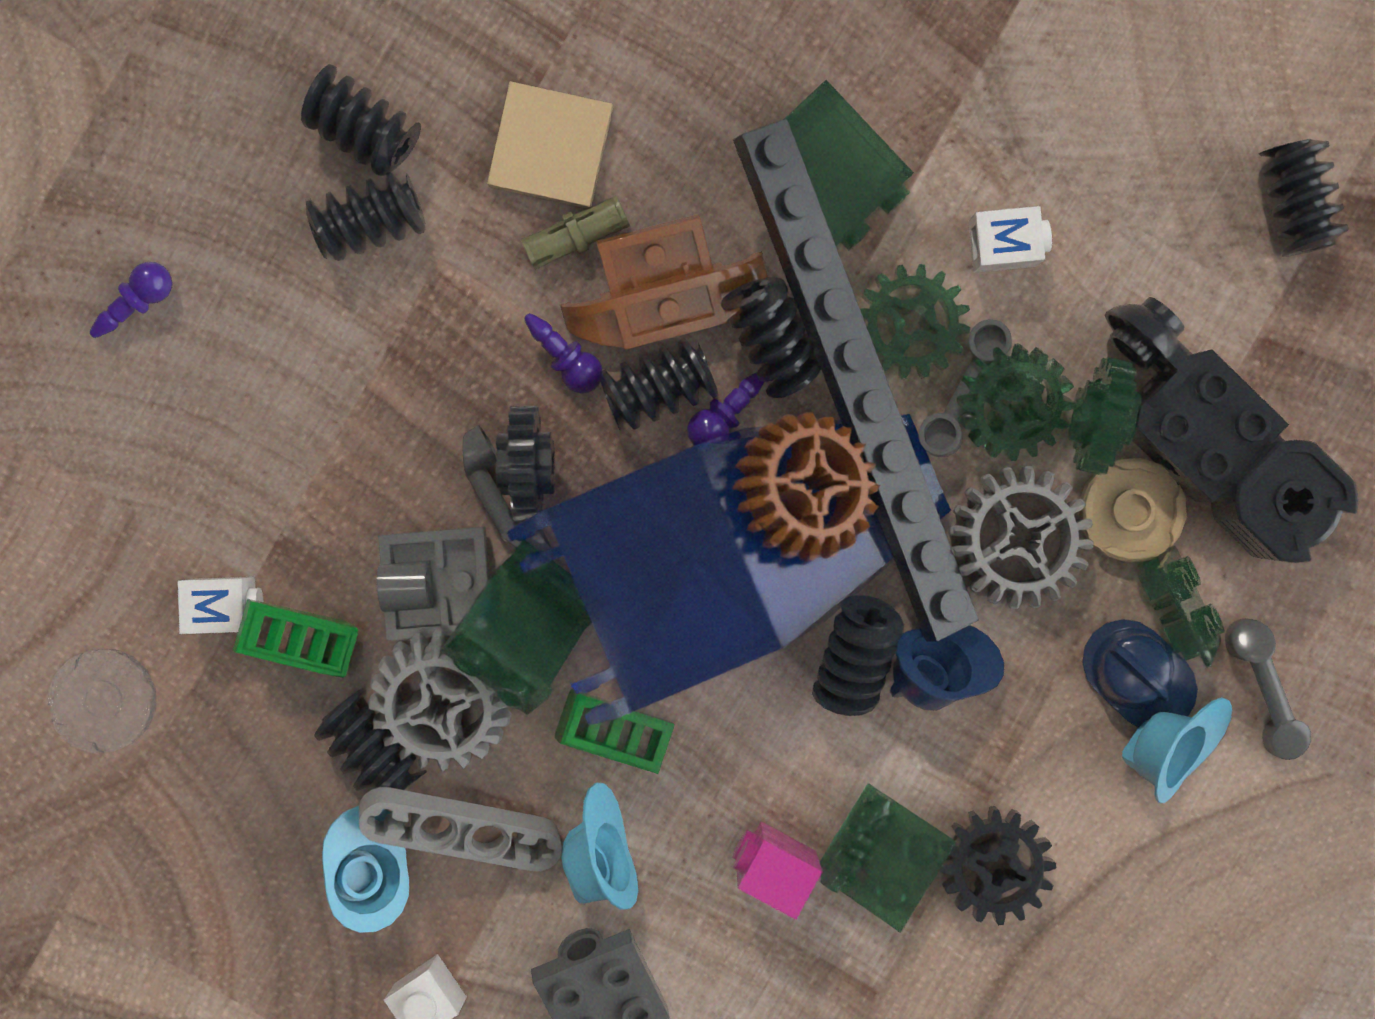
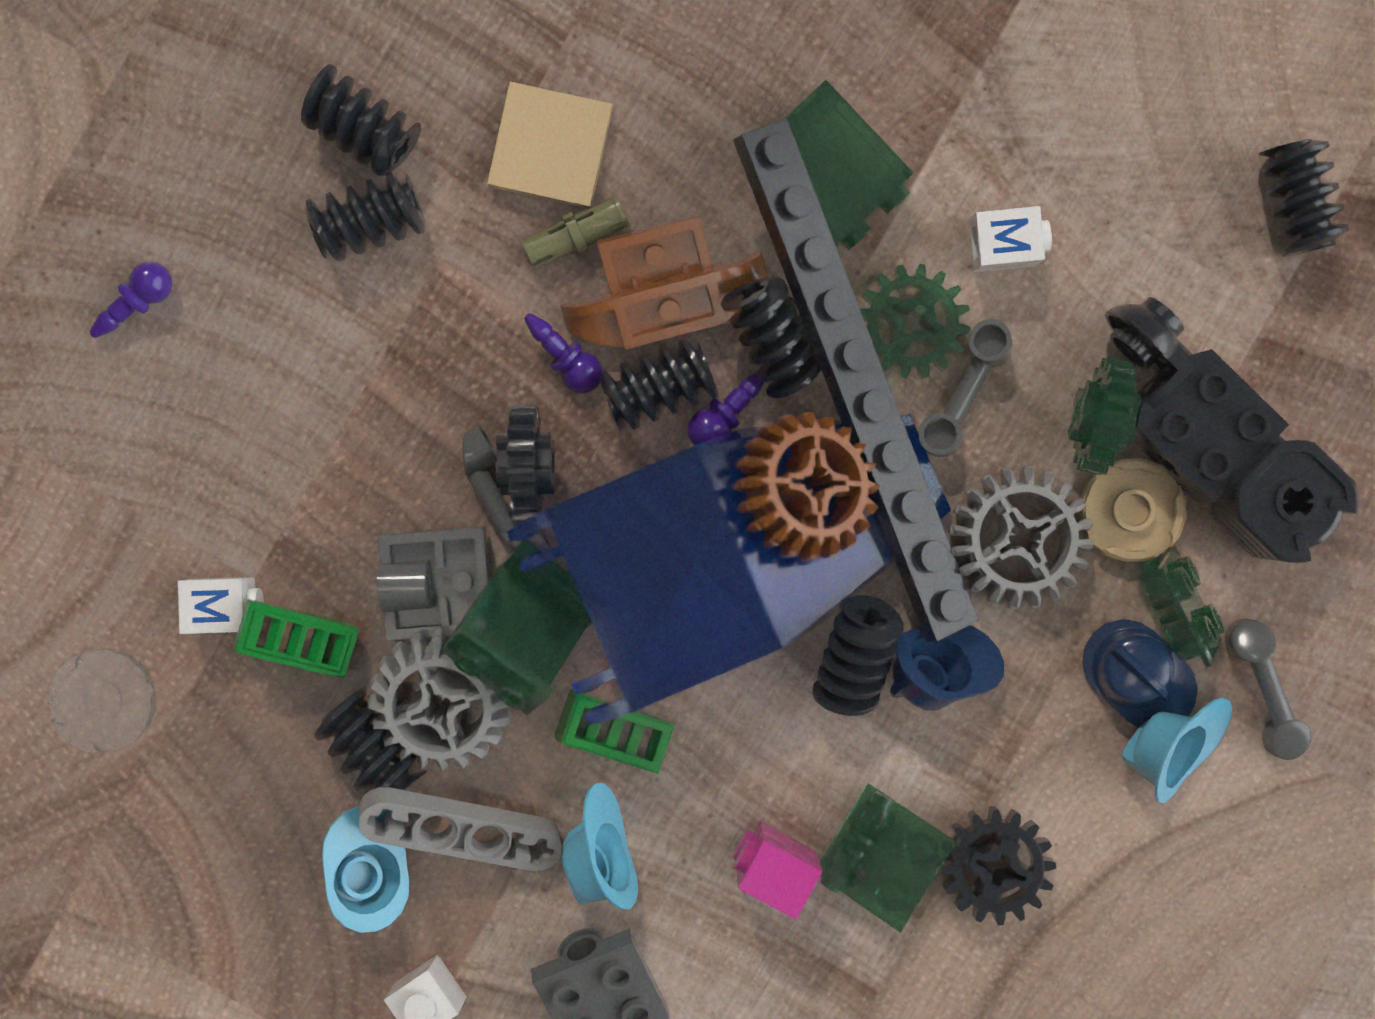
(1015, 379): clear green gear -> none

